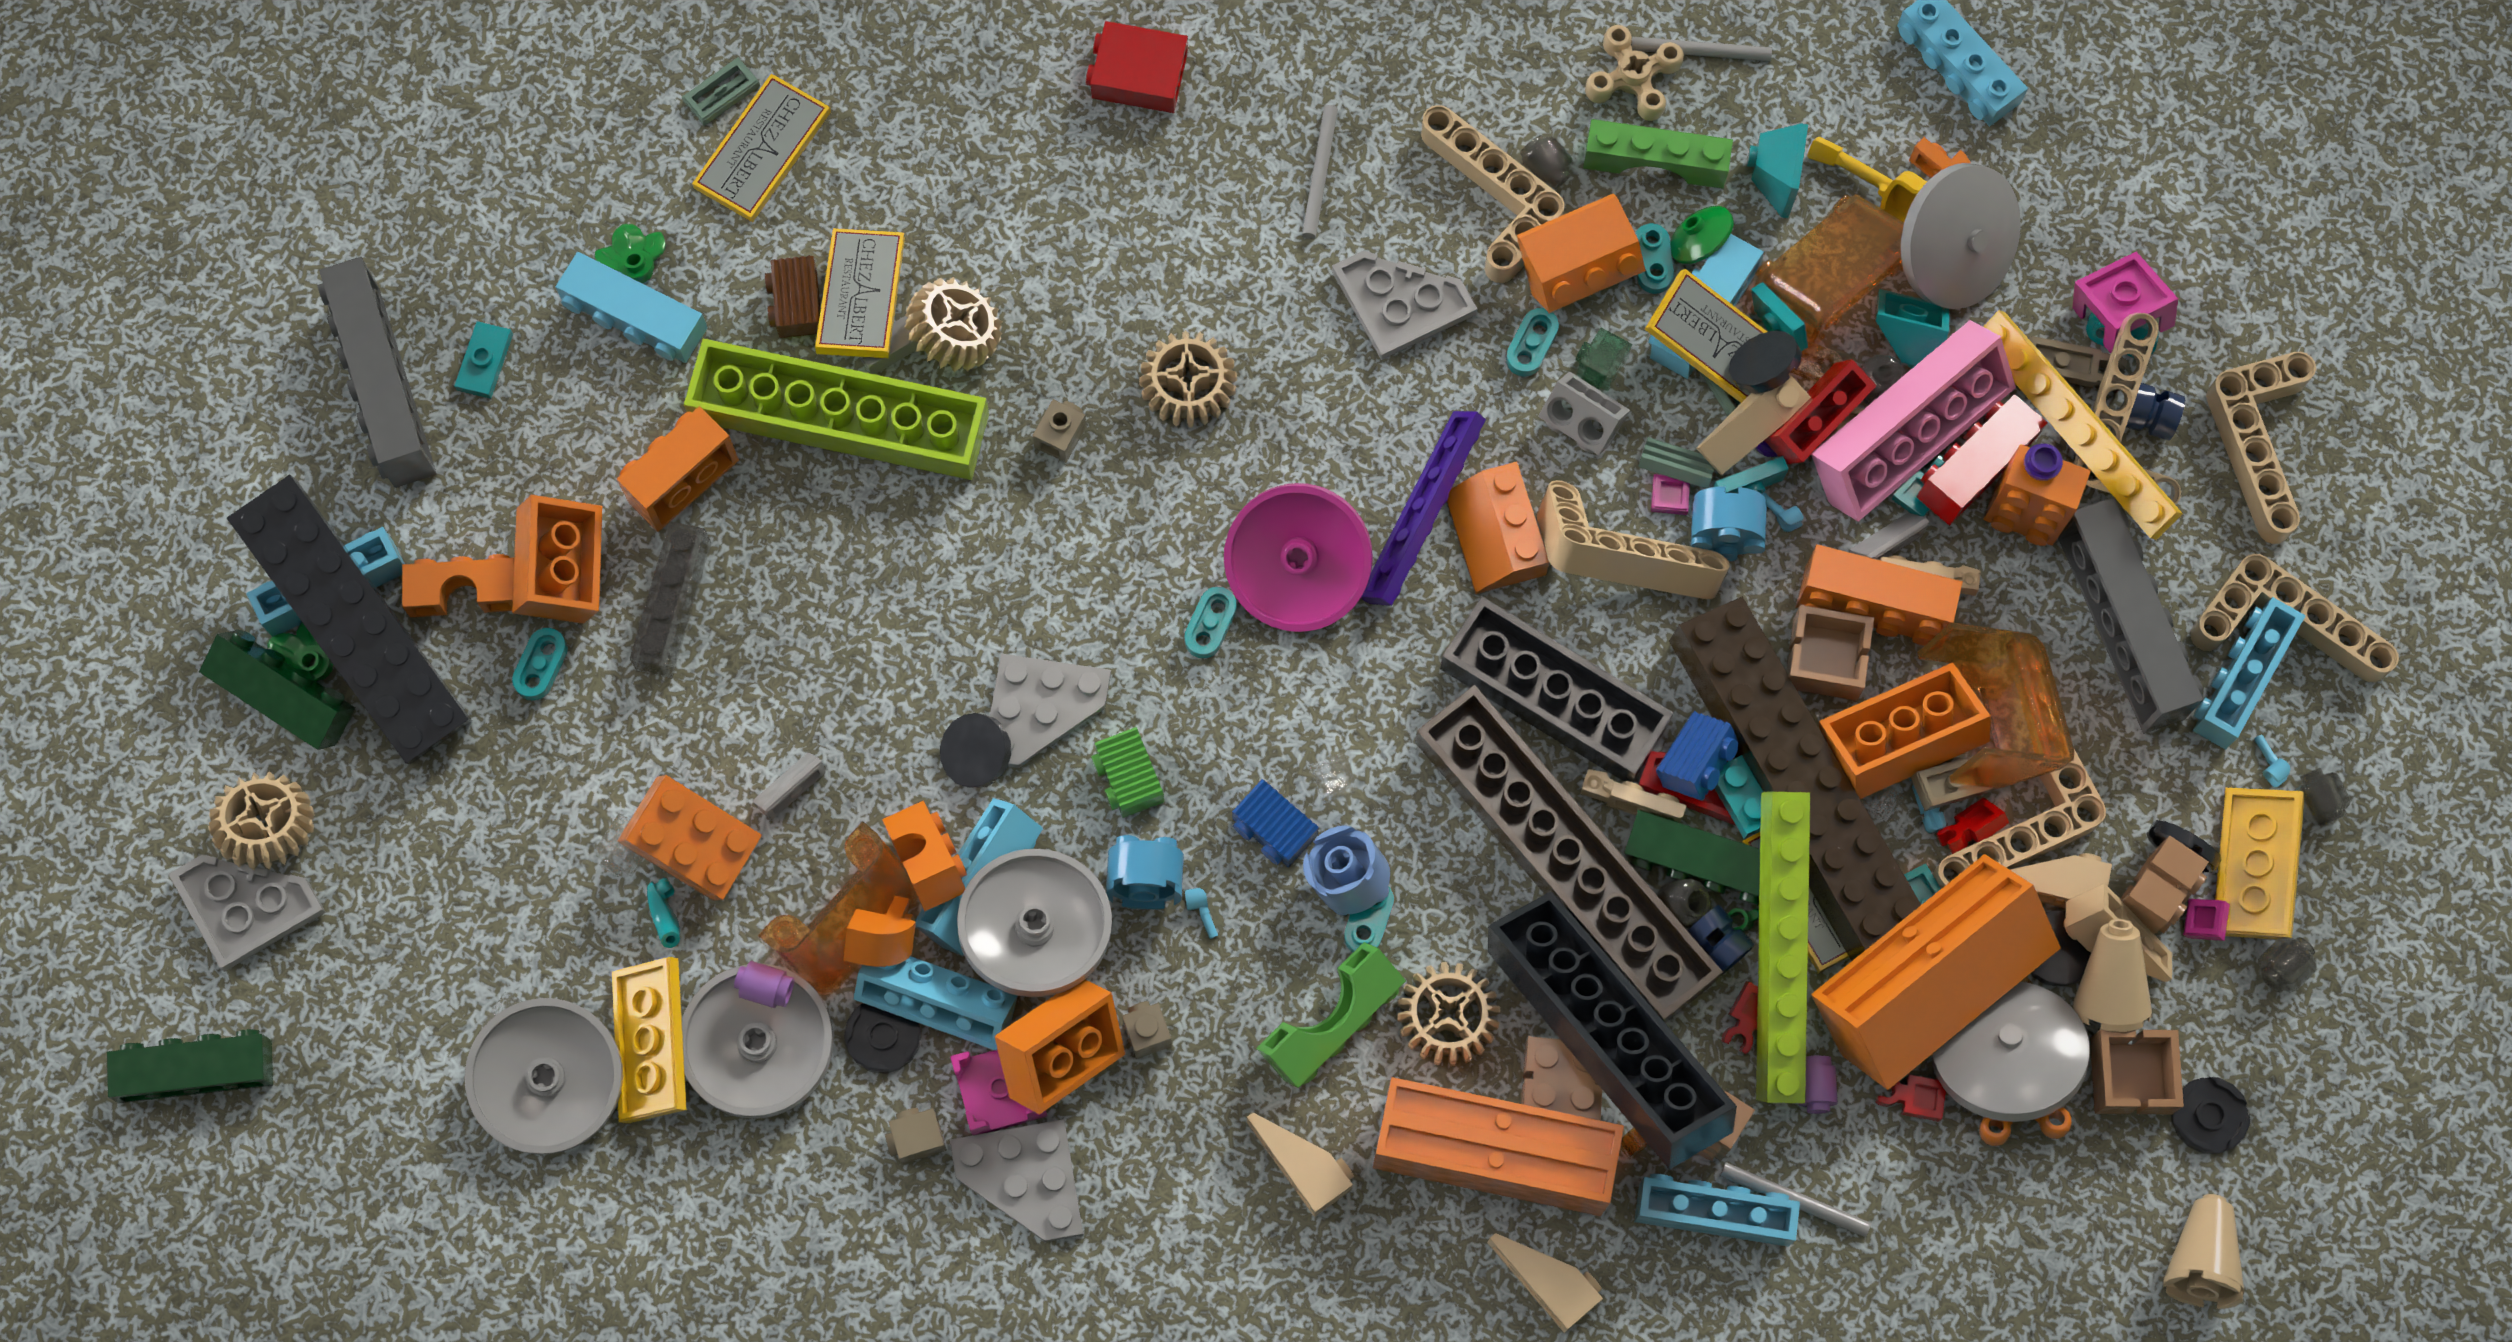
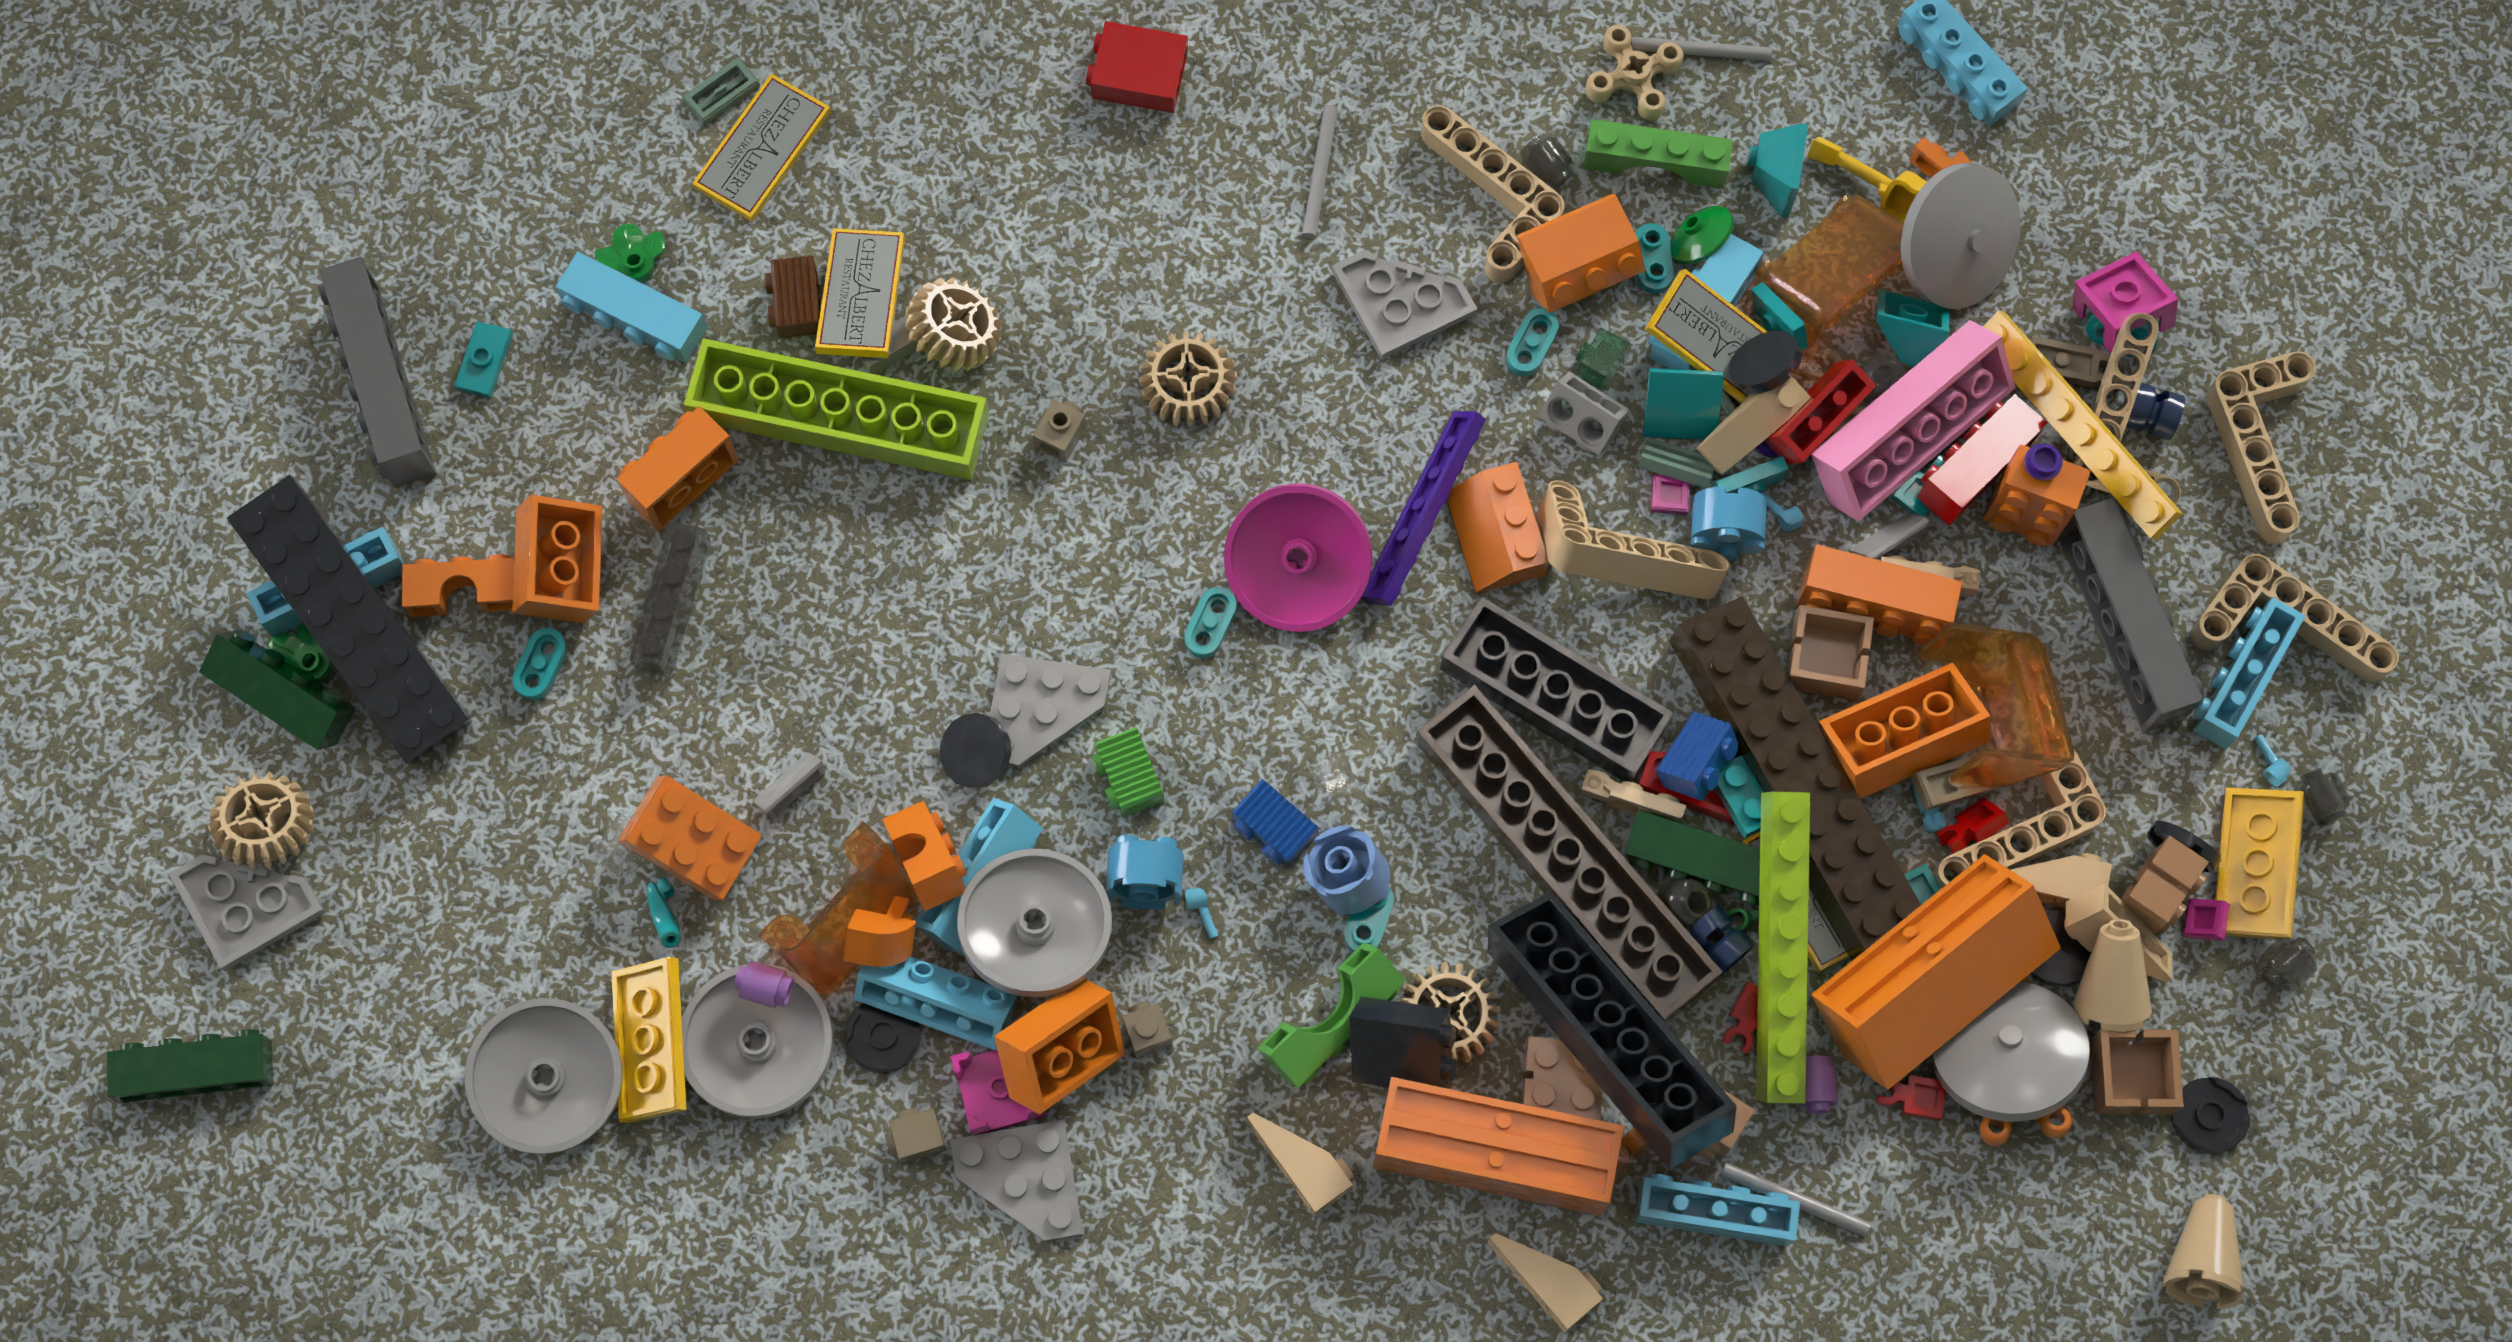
(1401, 1043): none -> black brick
(1682, 403): none -> teal slope

